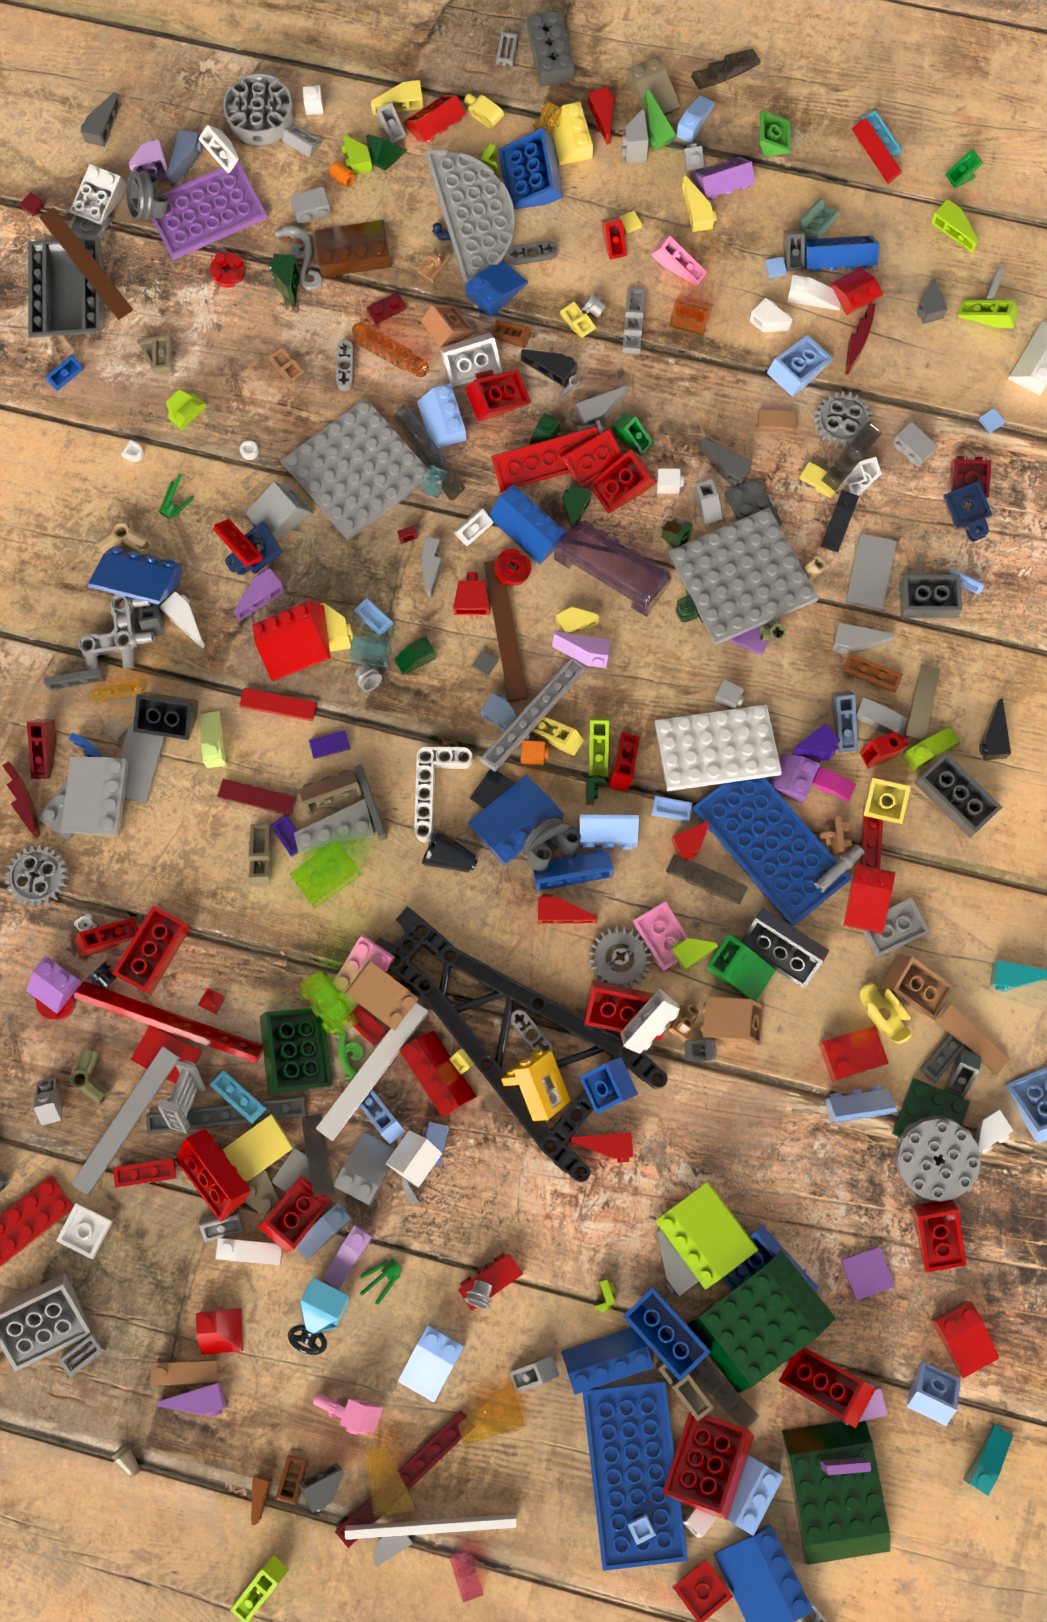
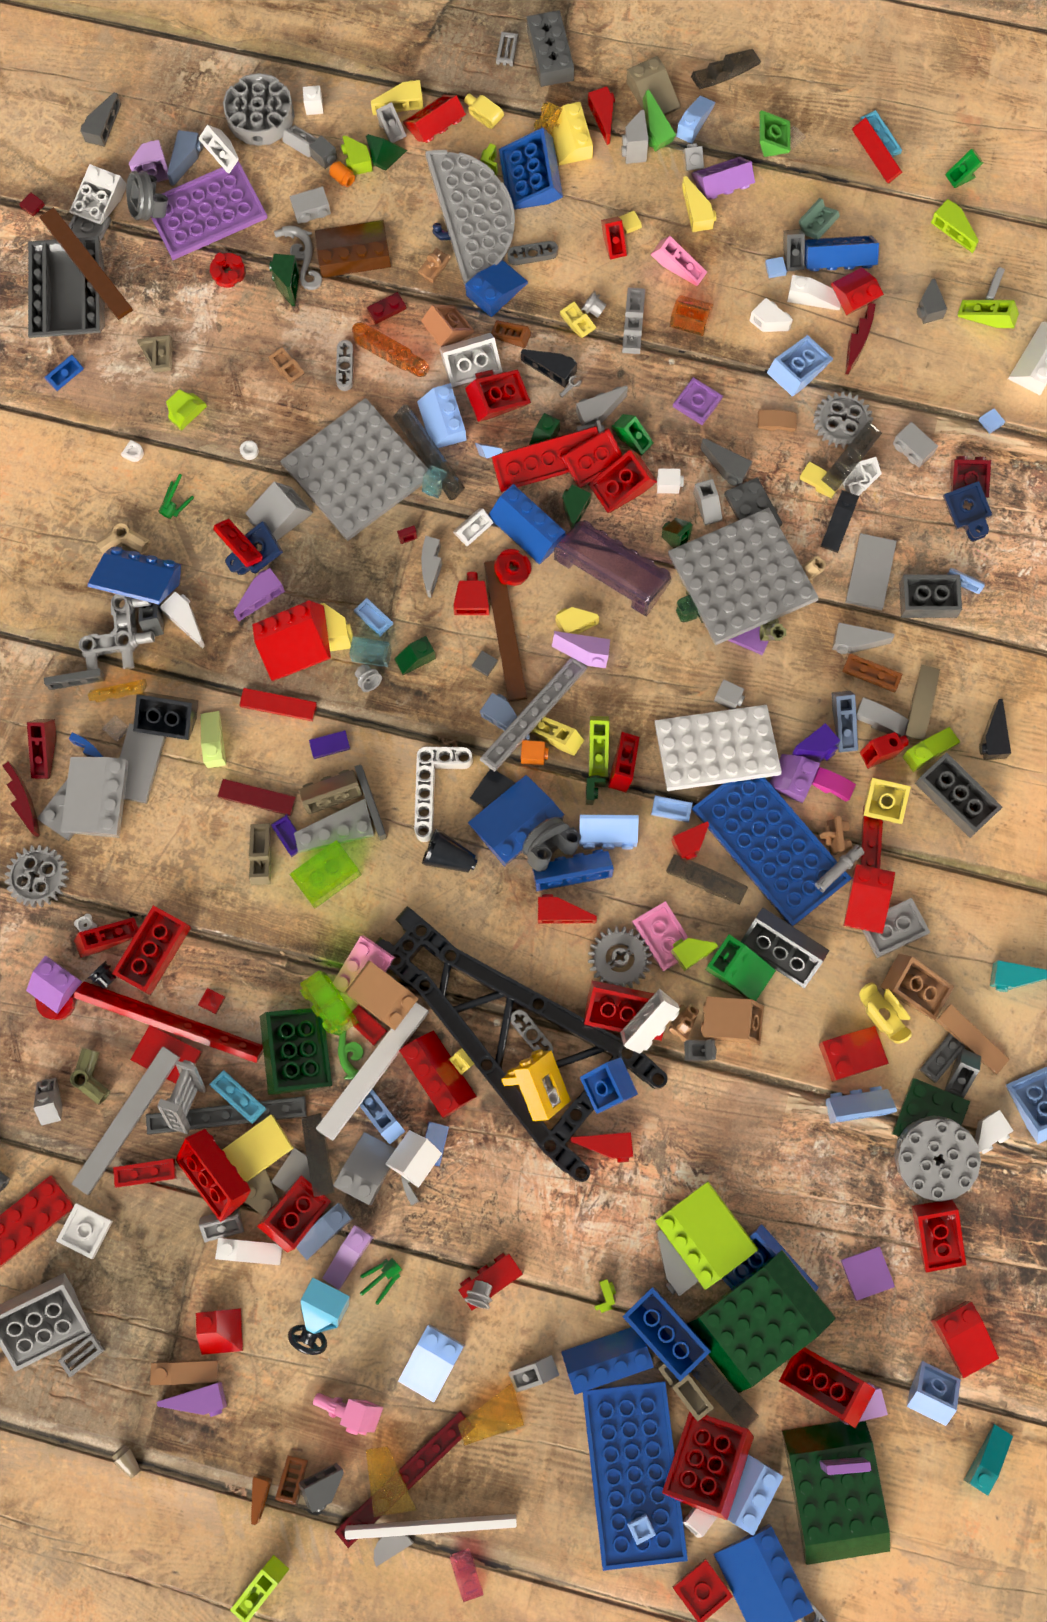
(323, 152): none -> dark grey brick
(487, 450): none -> light blue slope
(697, 401): none -> medium lavender tile

